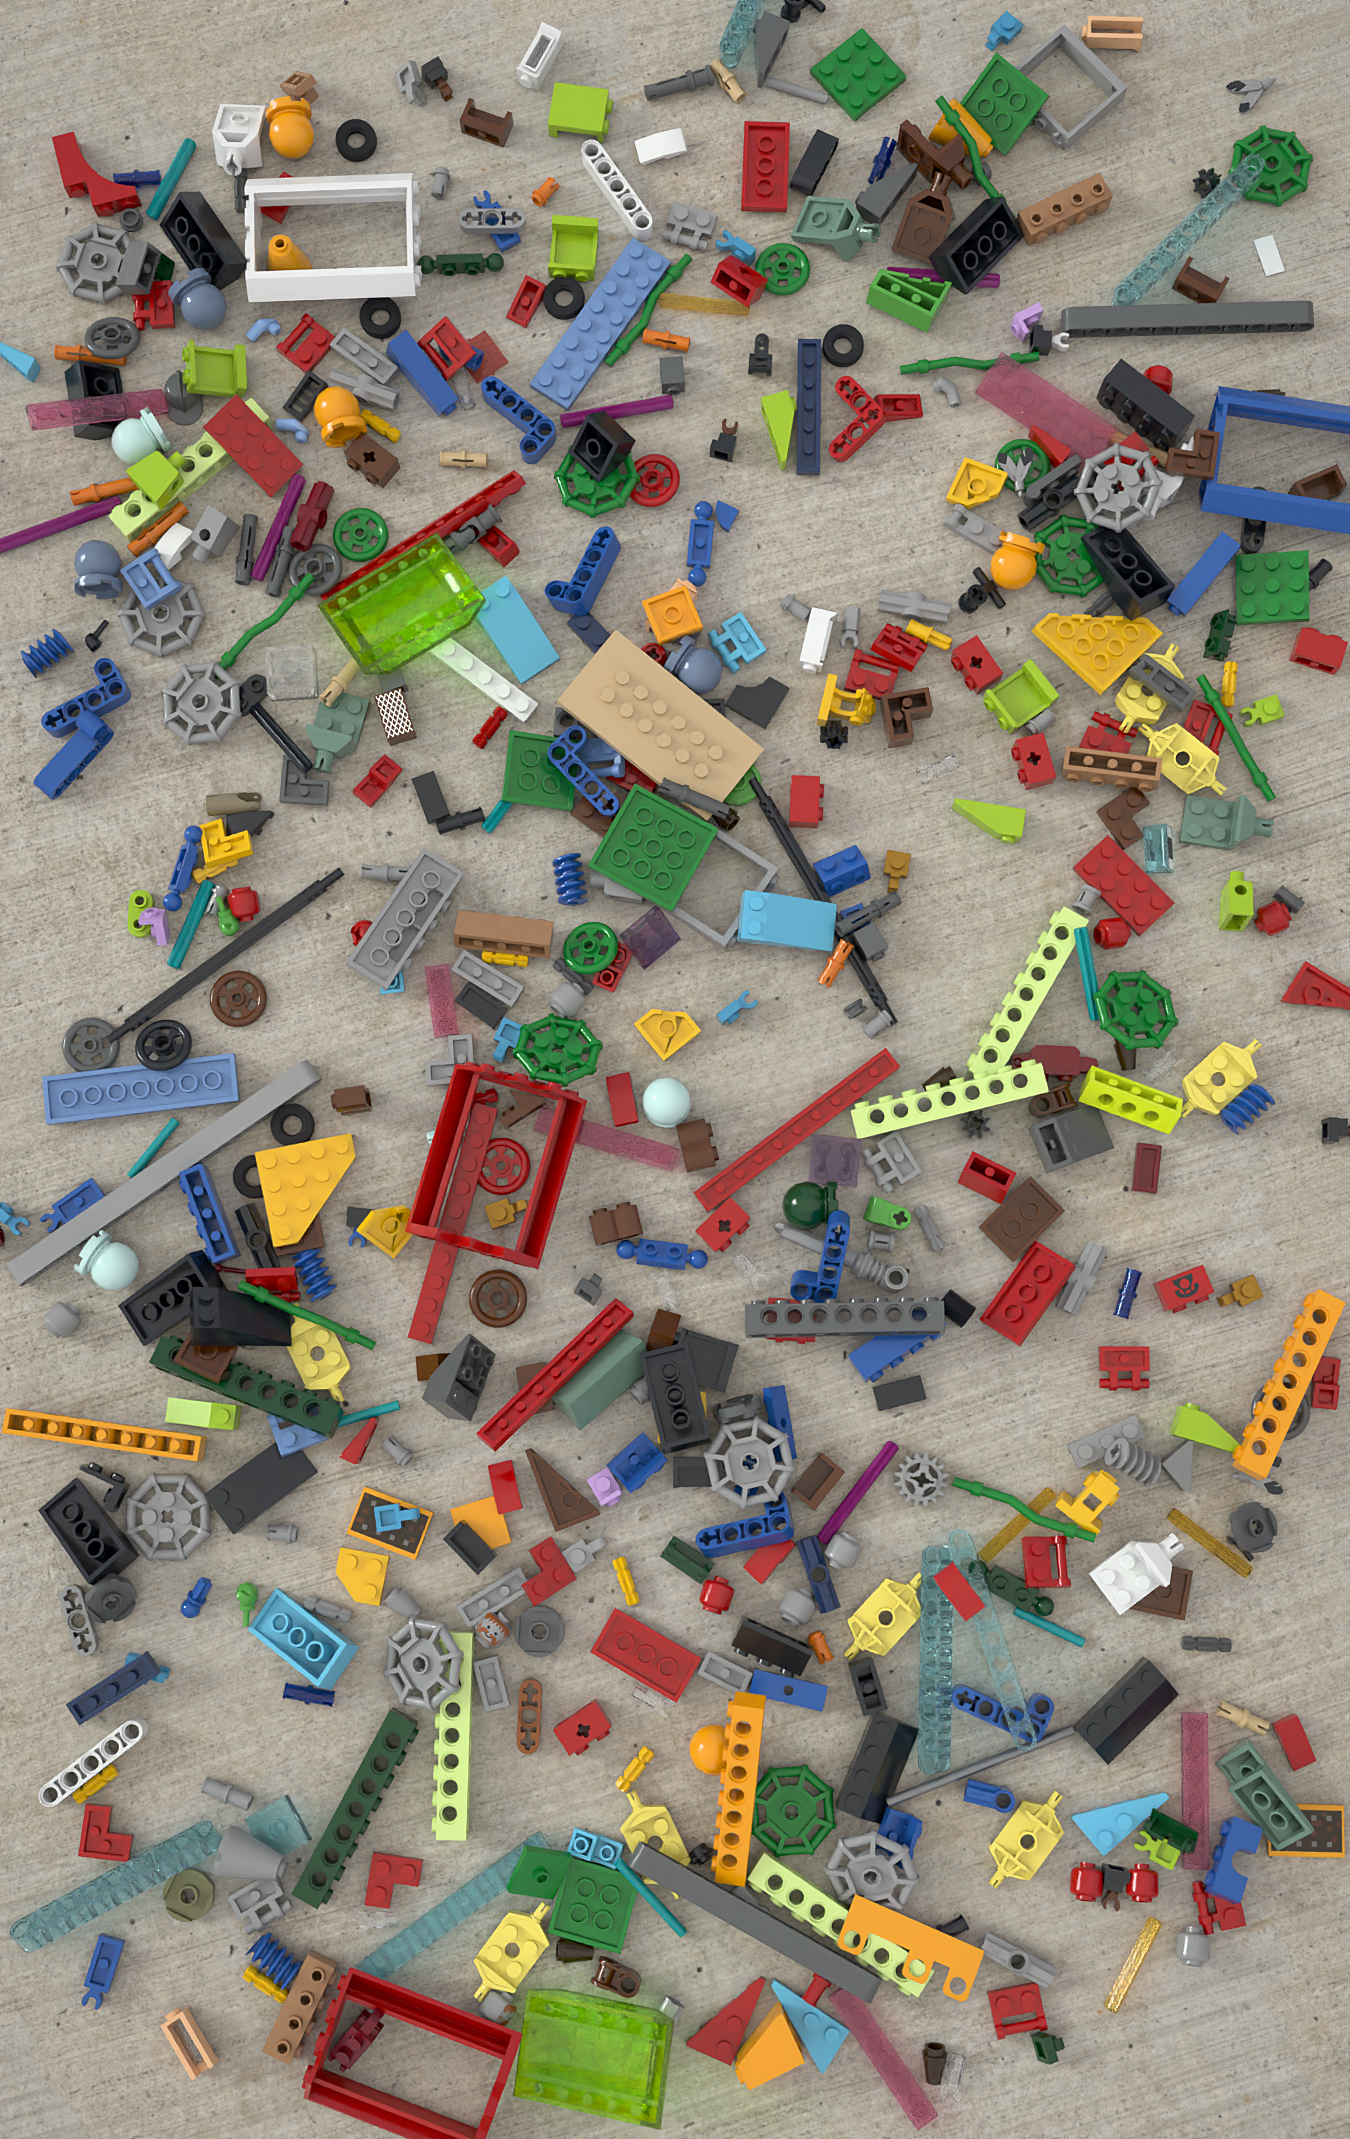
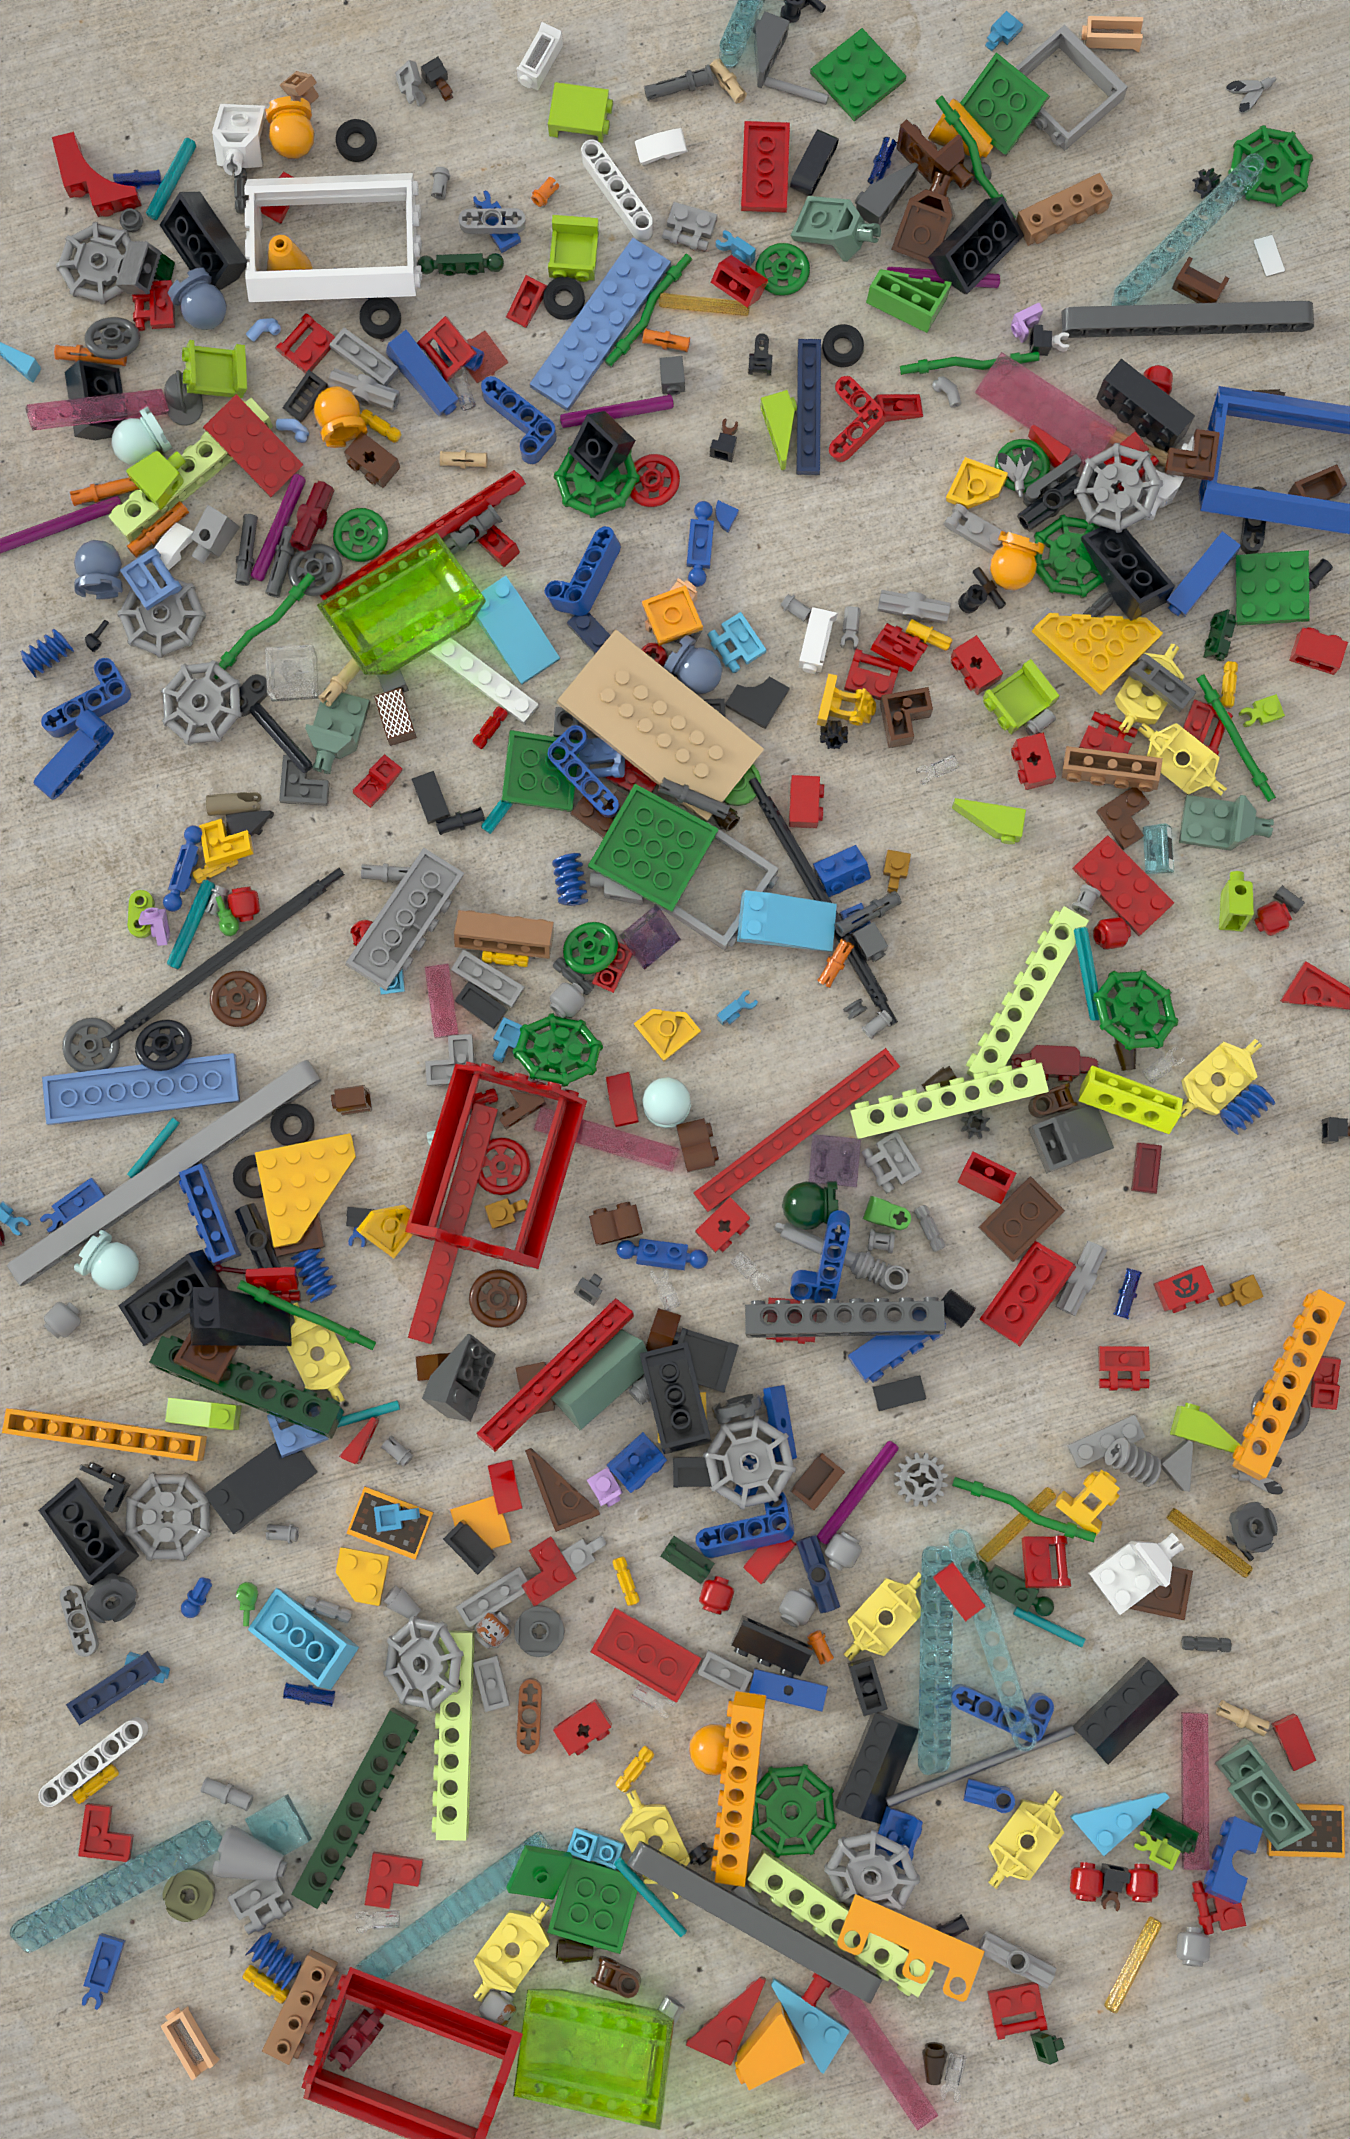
(485, 125): reddish brown panel -> none

